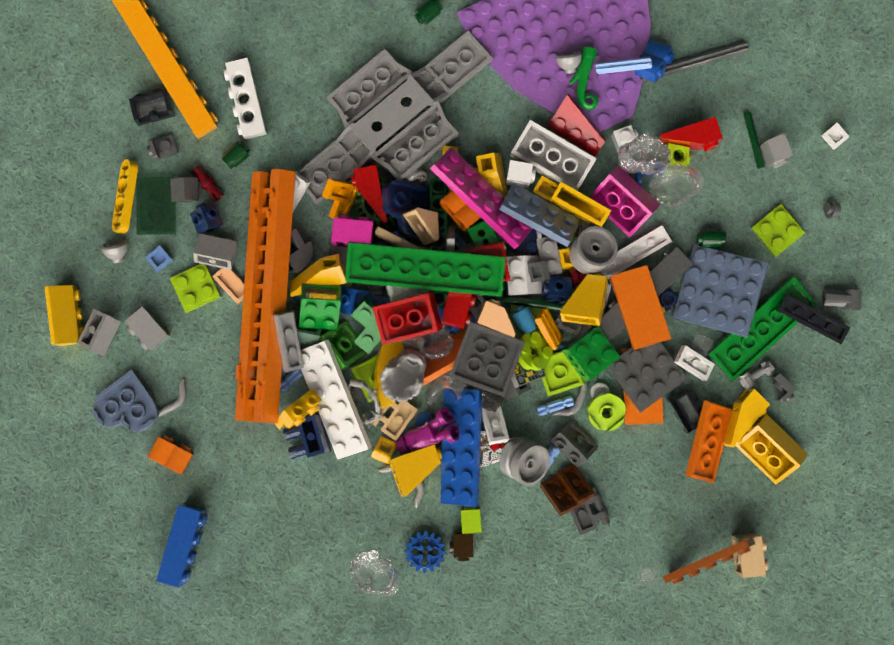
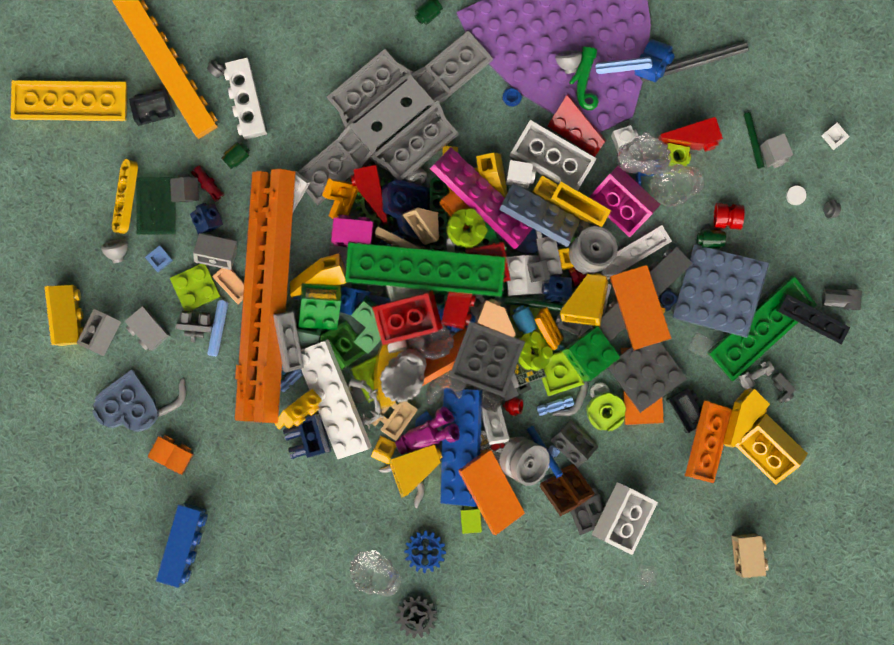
(69, 100): none -> yellow plate
(162, 147): dark grey bracket -> none
(202, 325): none -> dark grey hips
(215, 68): none -> dark grey plate
(217, 328): none -> light blue axle
(300, 252): dark grey brick -> none
(397, 346): none -> white tile
(418, 624): none -> dark grey gear
(462, 546): dark brown brick -> none
(473, 220): none -> lime plate
(491, 491): none -> orange tile
(512, 97): none -> blue plate
(514, 406): none -> red plate
(536, 438): none -> blue bar
(624, 518): none -> white brick
(694, 363): white plate -> none
(709, 561): dark orange plate -> none
(728, 216): none -> red wheel
(777, 230): lime plate -> none
(796, 195): none -> white tile

